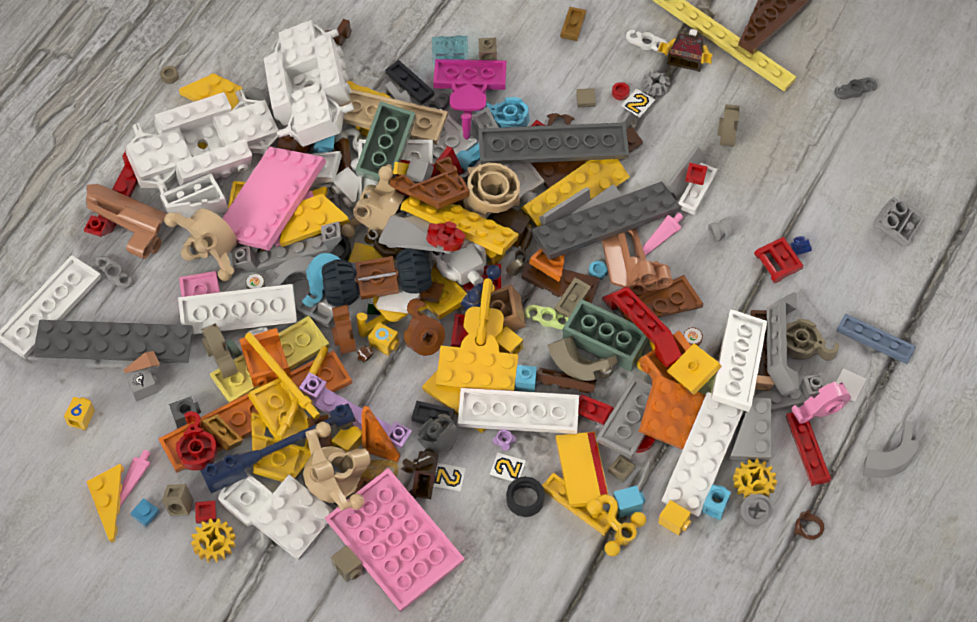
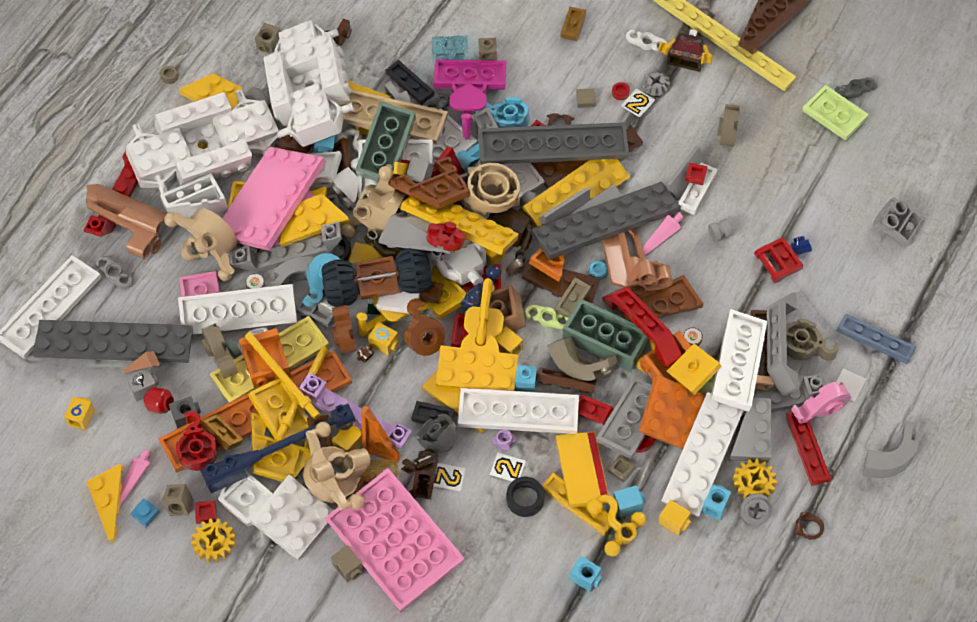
(158, 400): none -> red head
(267, 38): none -> dark tan brick
(582, 566): none -> medium azure brick
(835, 112): none -> yellowish green plate

